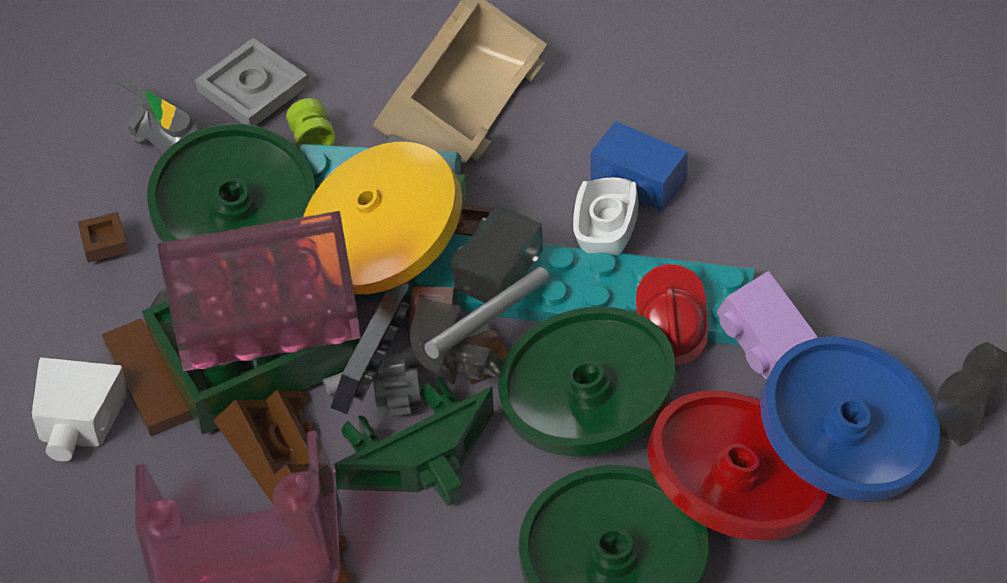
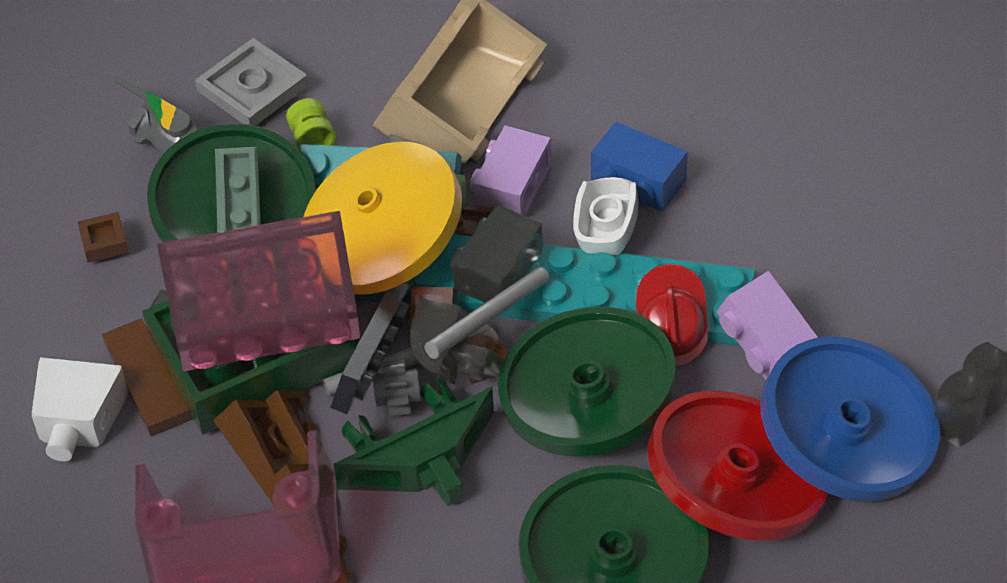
(237, 188): none -> sand green tile
(512, 170): none -> lavender brick

